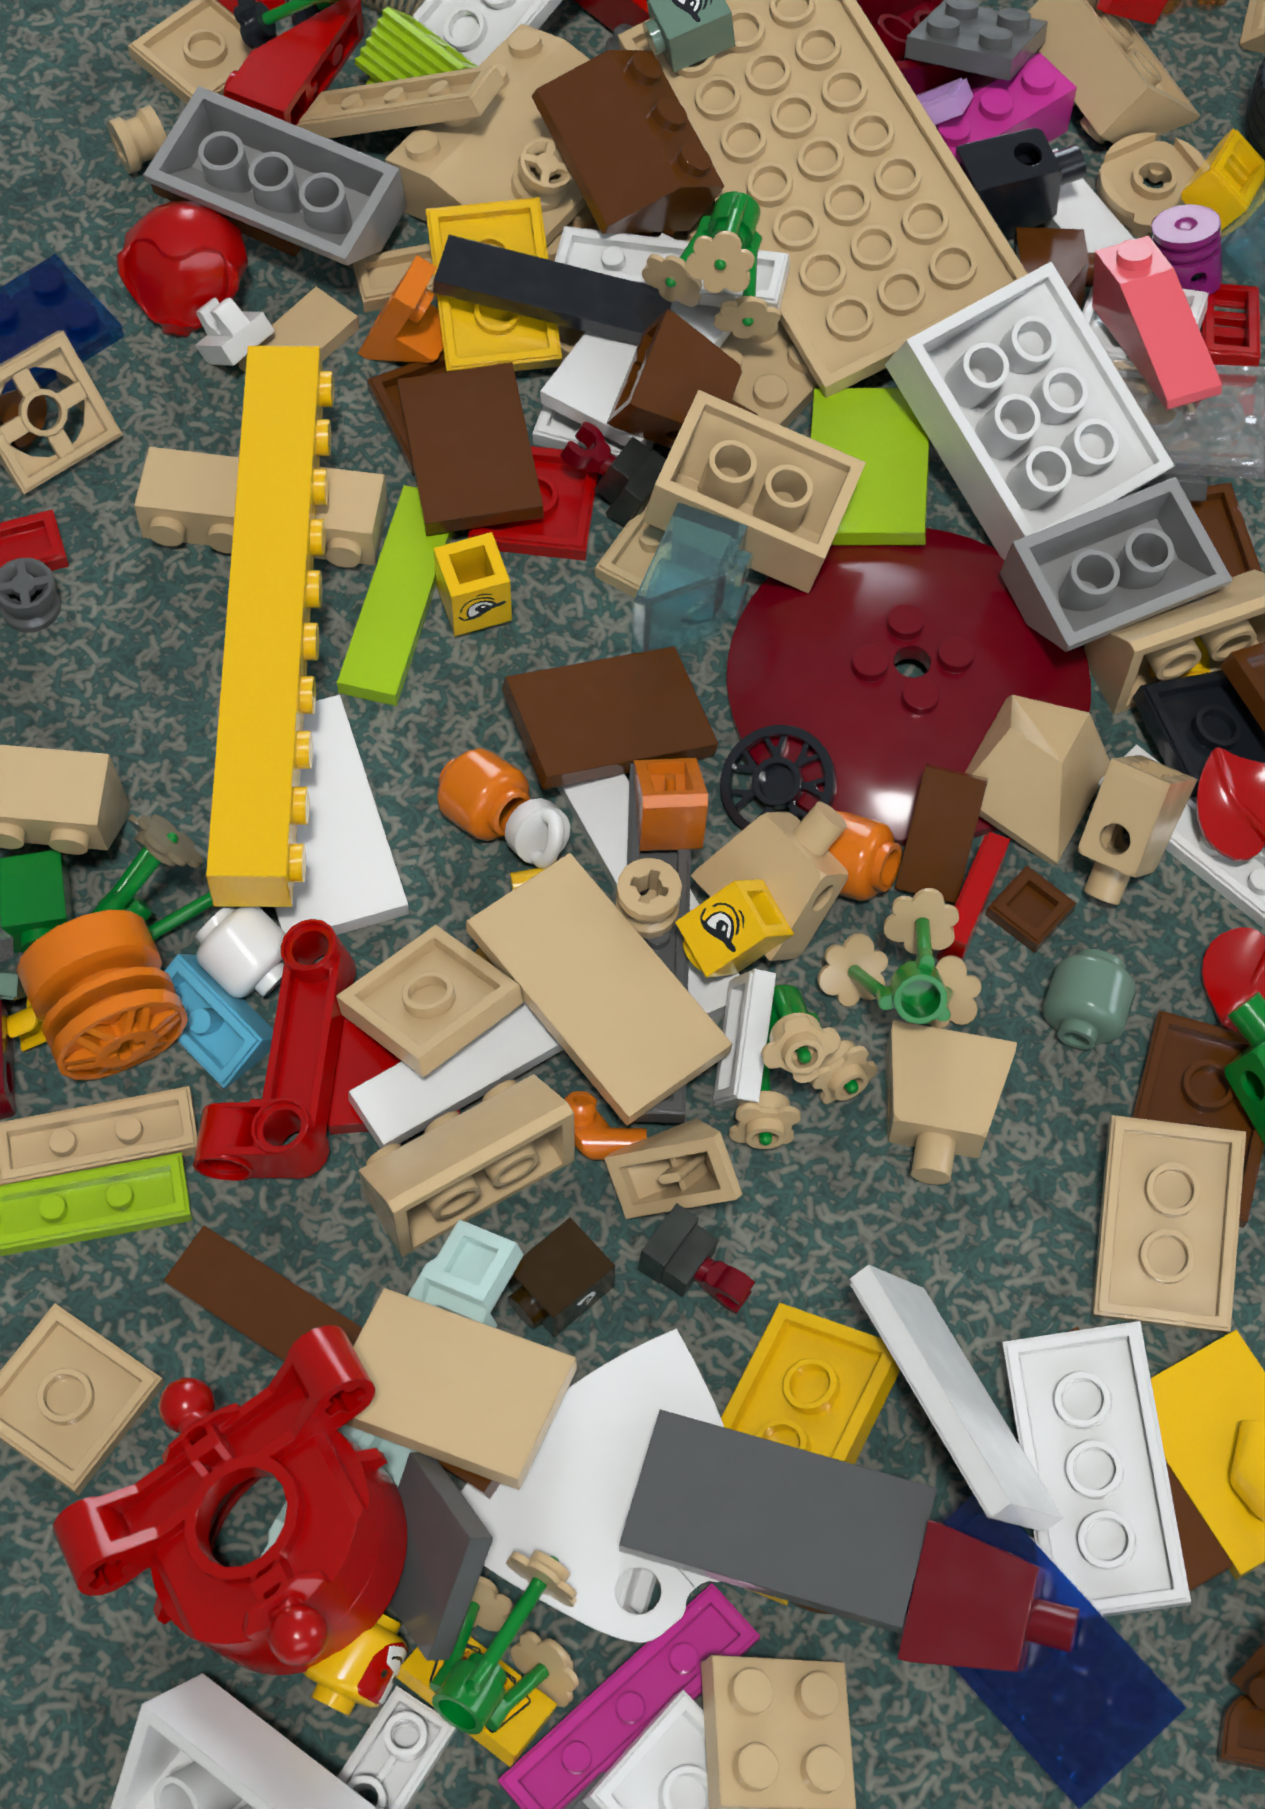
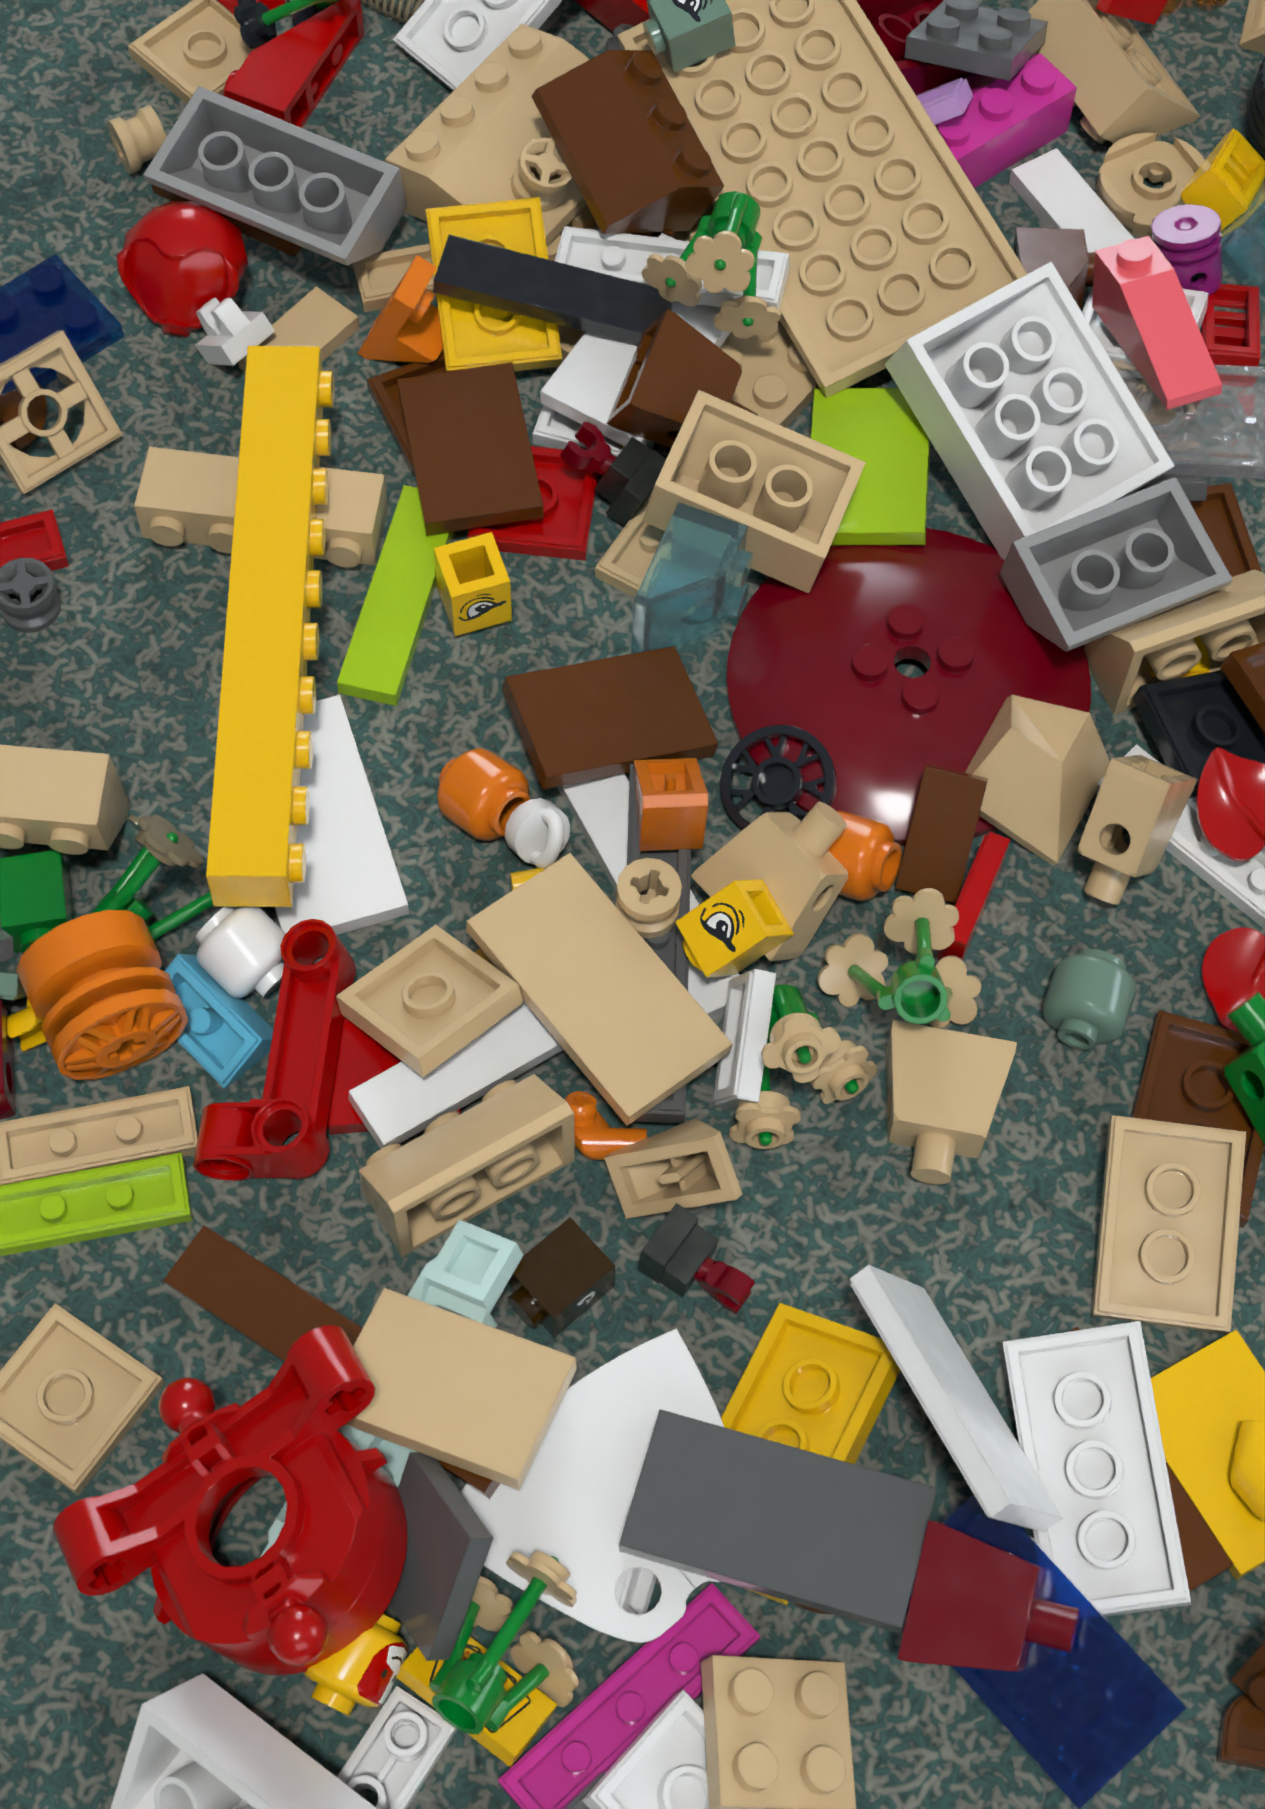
(403, 102): tan tile -> none
(406, 49): lime brick -> none
(1019, 176): black torso -> none
(1030, 909): reddish brown tile -> none

